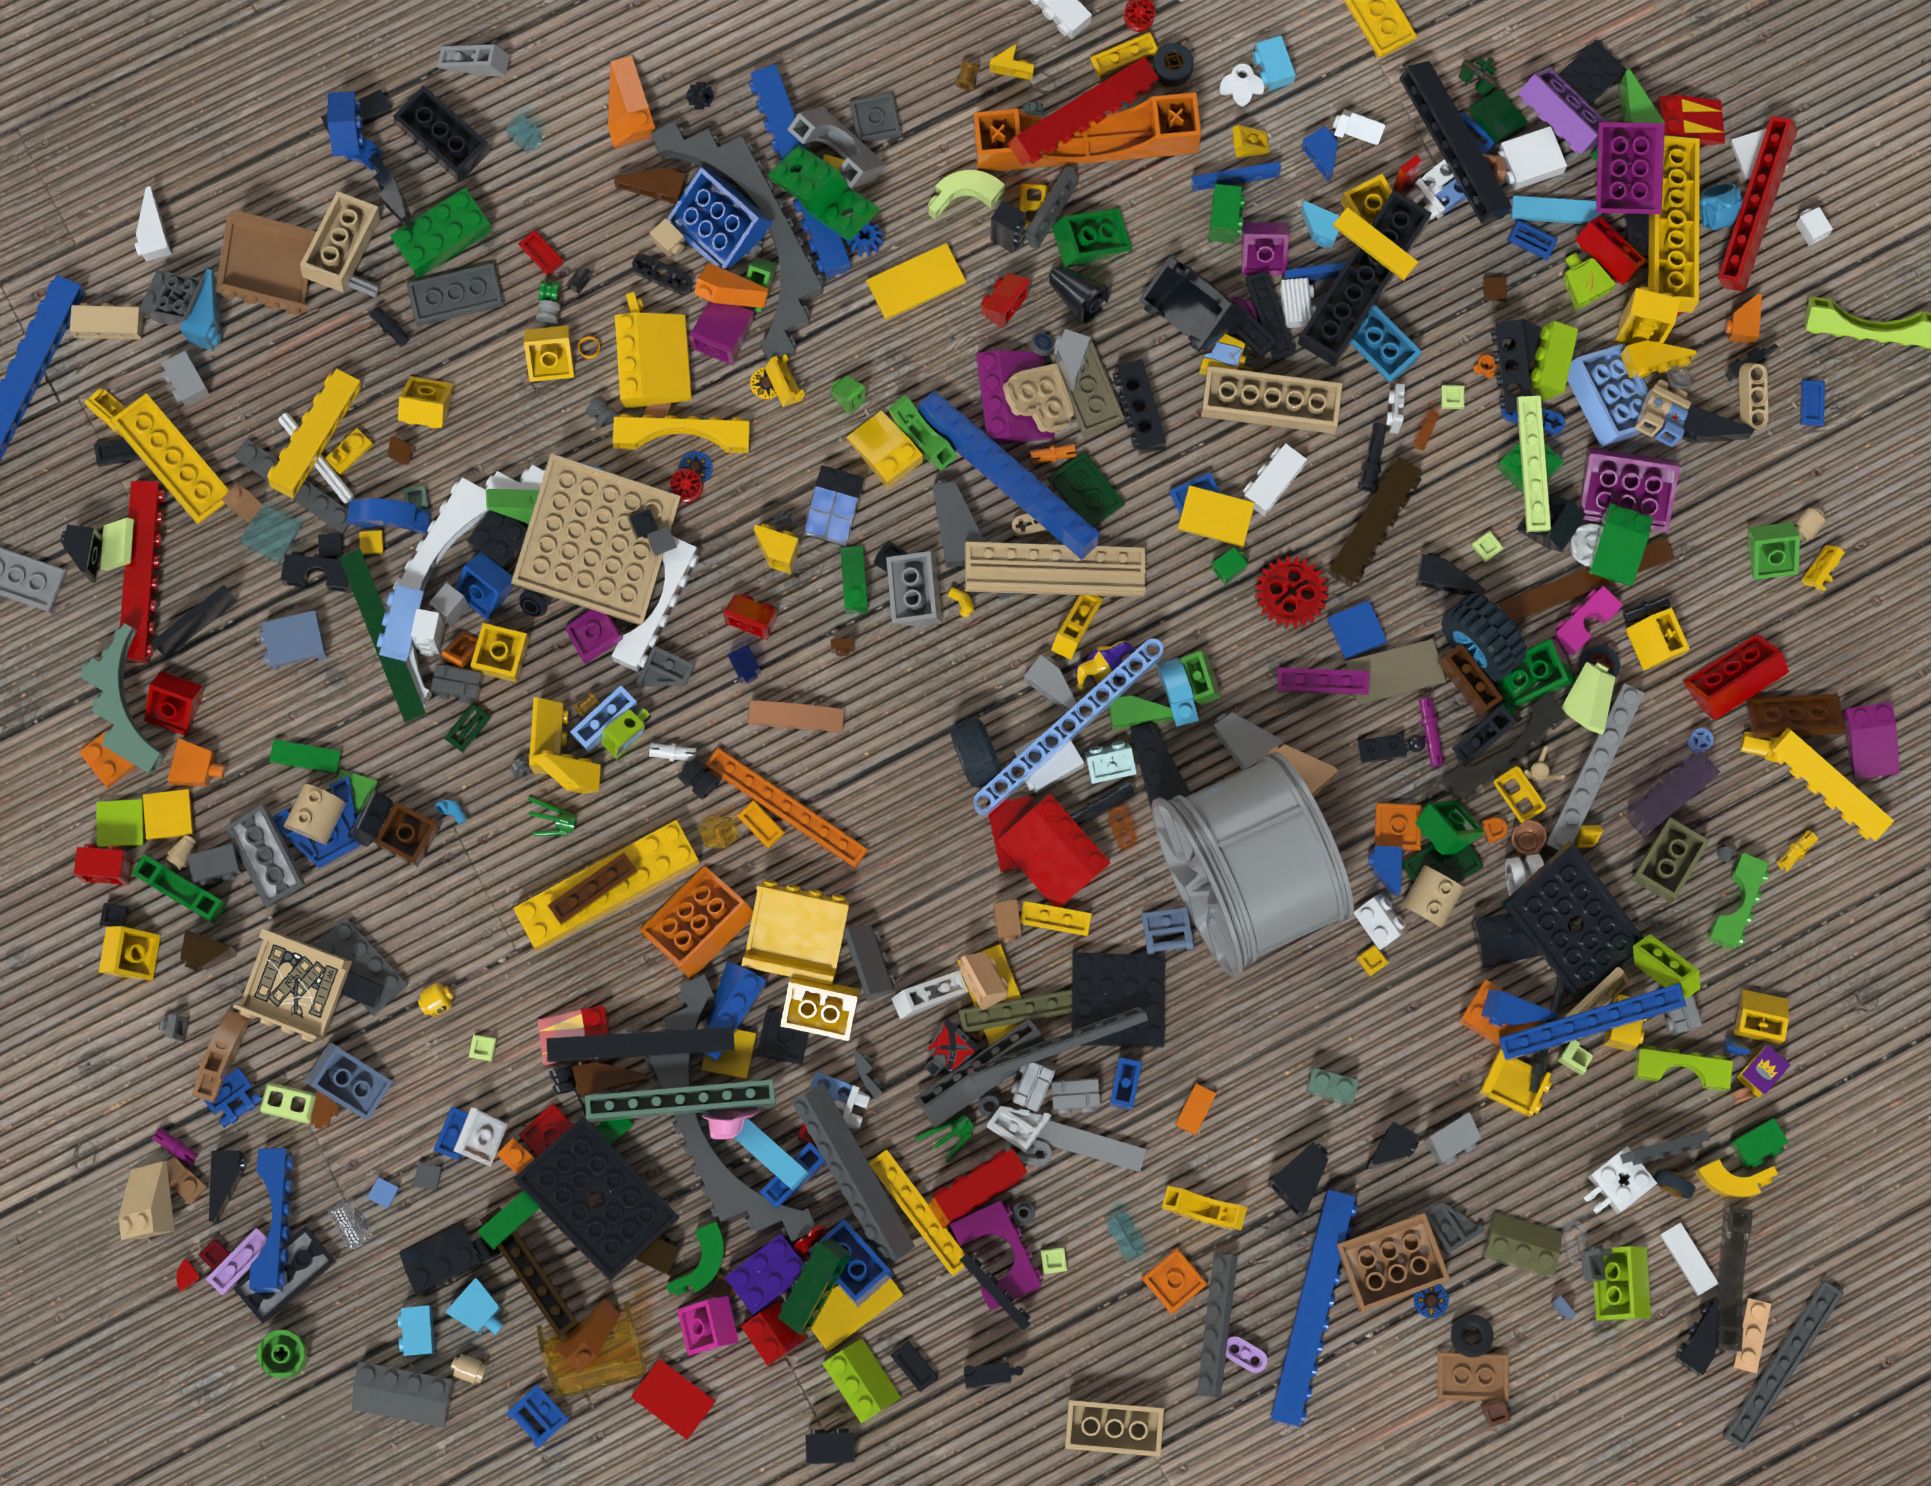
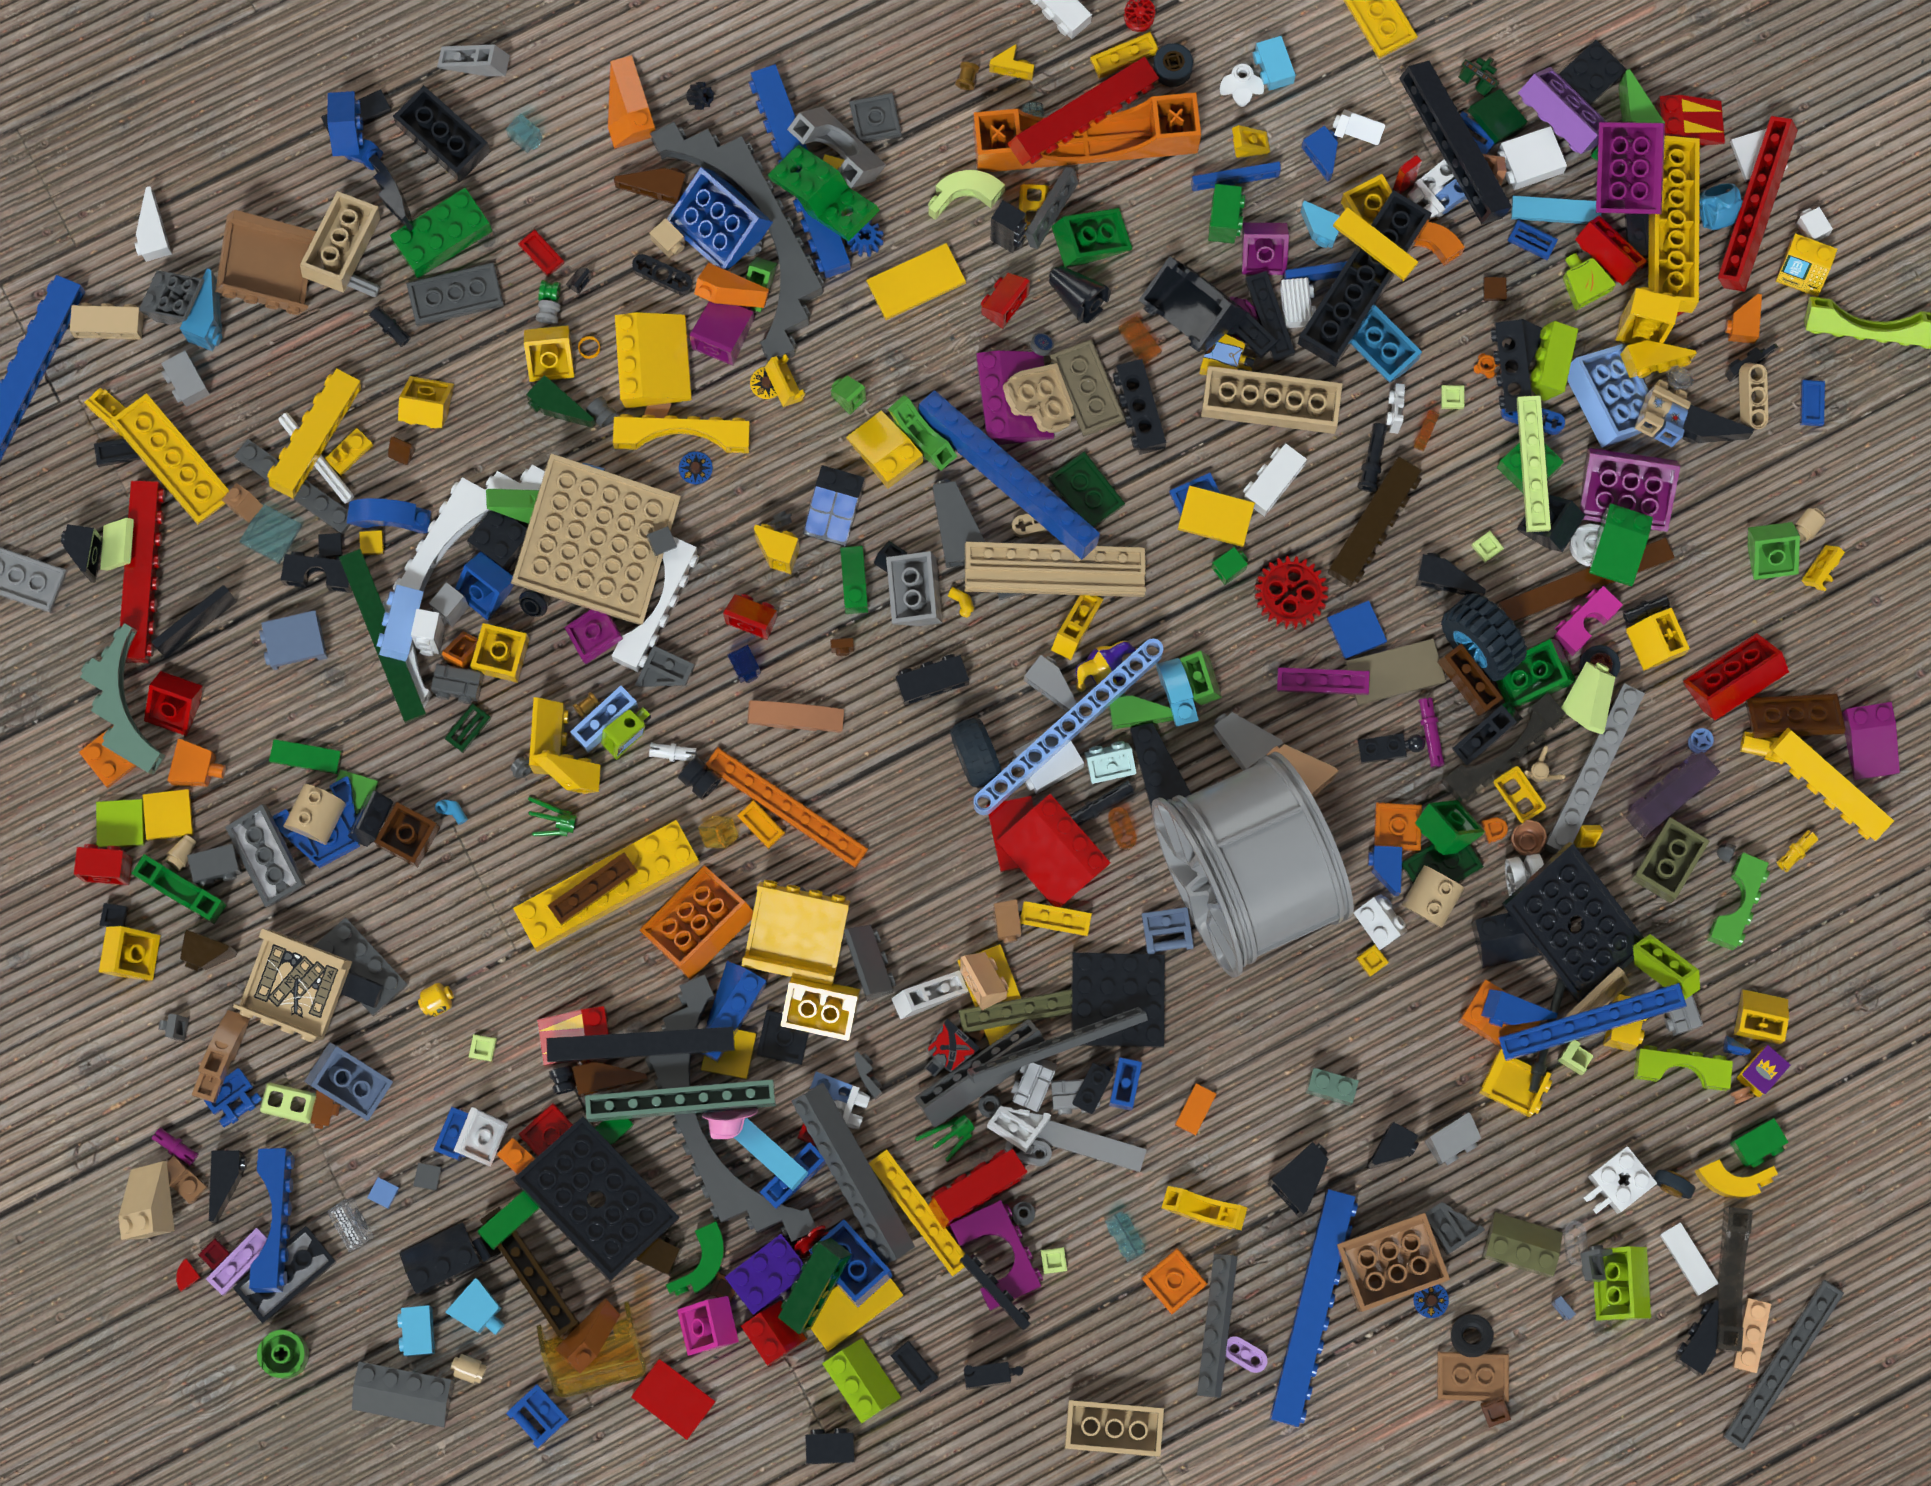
(417, 496): sand green tile -> none
(555, 403): none -> dark green slope
(634, 304): yellow plate -> none
(642, 523): black plate -> none
(686, 485): red wheel -> none
(932, 679): none -> black brick
(1052, 453): orange pin -> none
(1071, 355): light grey slope -> none
(1093, 1087): none -> black bracket
(1139, 339): none -> clear orange plate
(1440, 242): none -> orange arch
(1658, 1150): dark grey plate -> none
(1806, 265): none -> yellow slope

